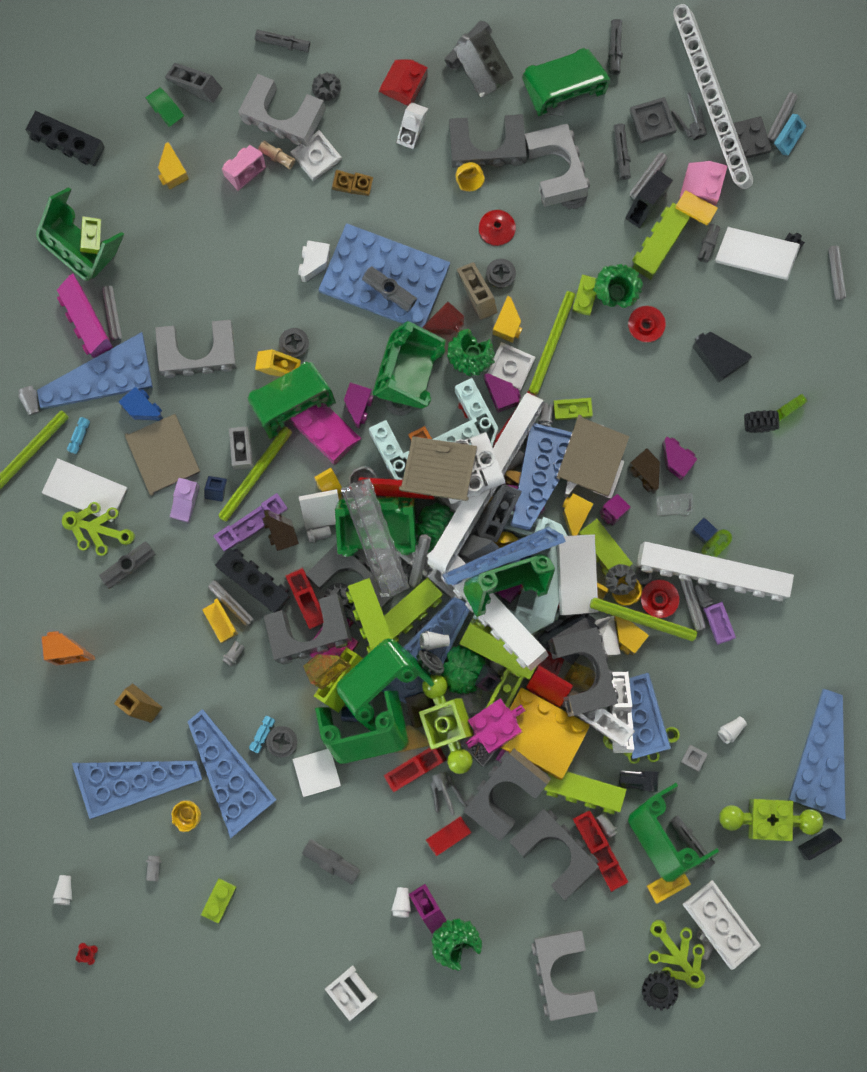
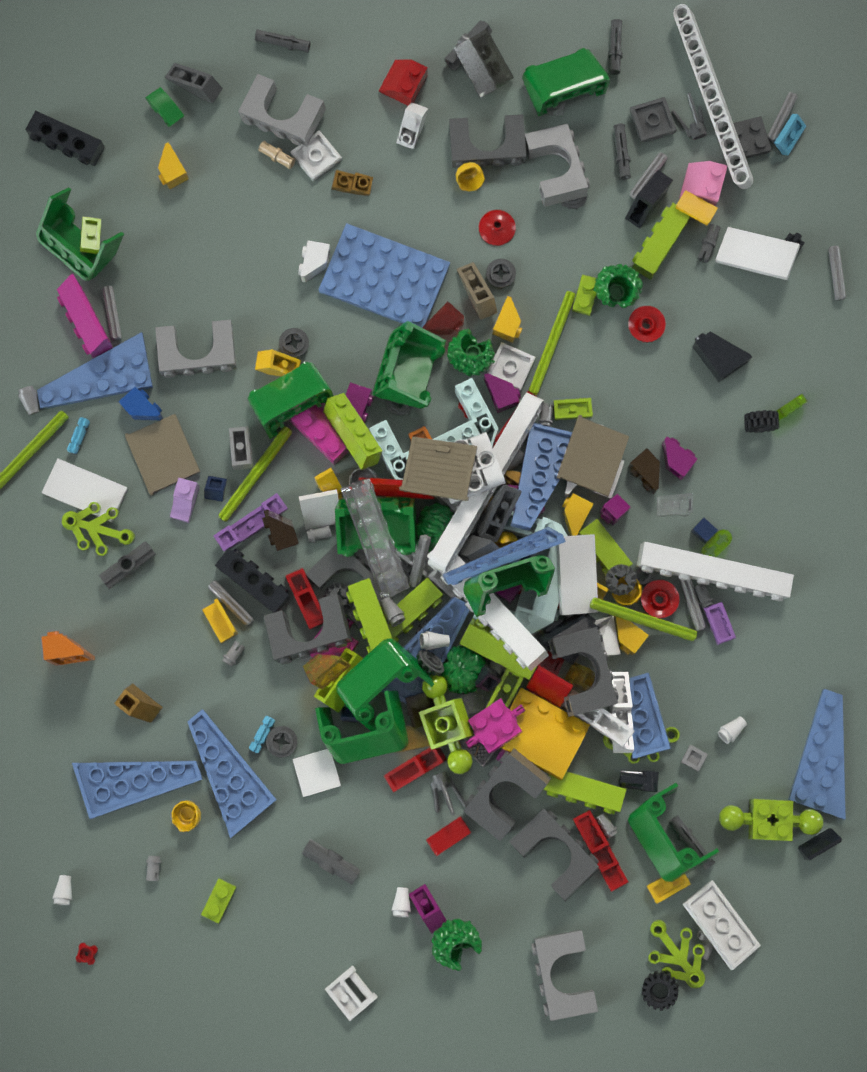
(244, 167): bright pink slope -> none
(323, 93): dark grey gear -> none
(352, 431): none -> lime brick
(392, 612): none -> light grey cone
(398, 295): dark grey piece -> none

